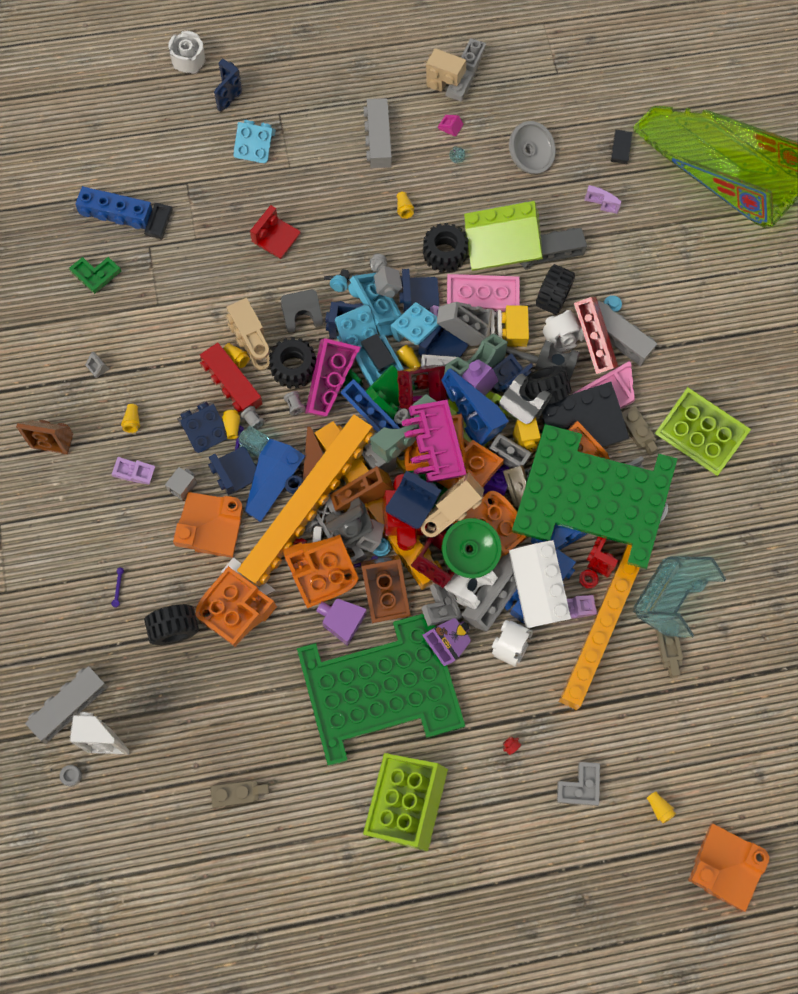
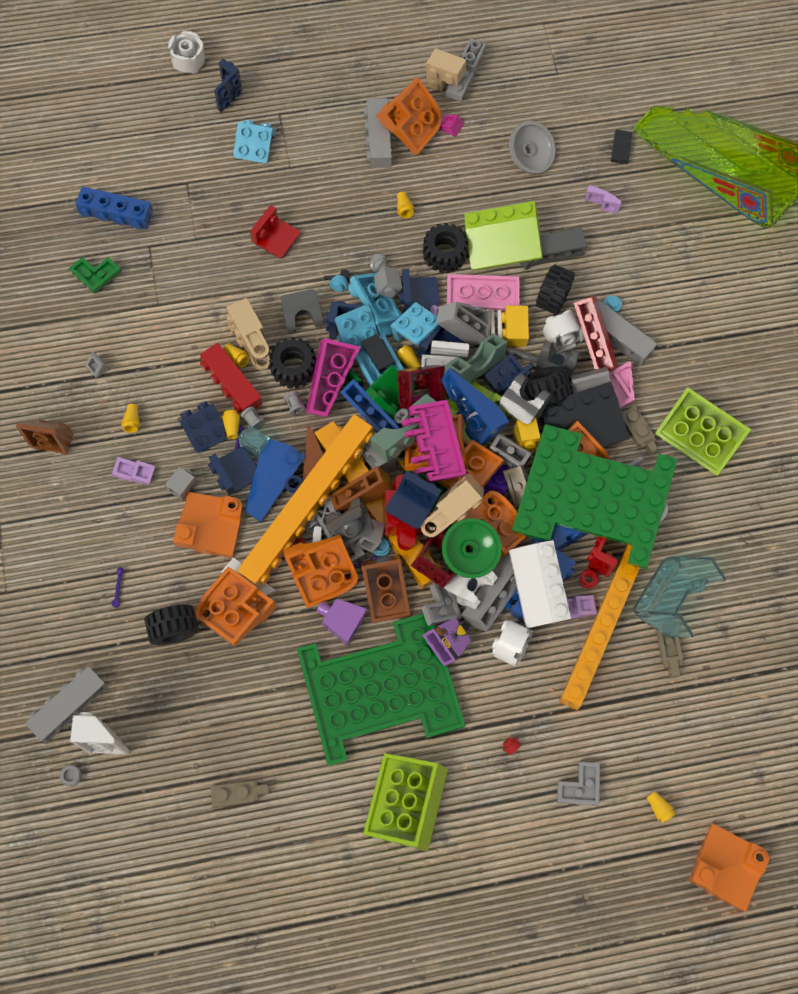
(158, 221): black tile -> none
(412, 116): none -> orange slope
(449, 349): none -> white tile
(457, 154): clear light blue plate -> none
(480, 376): medium lavender torso -> none
(590, 379): none -> light grey panel

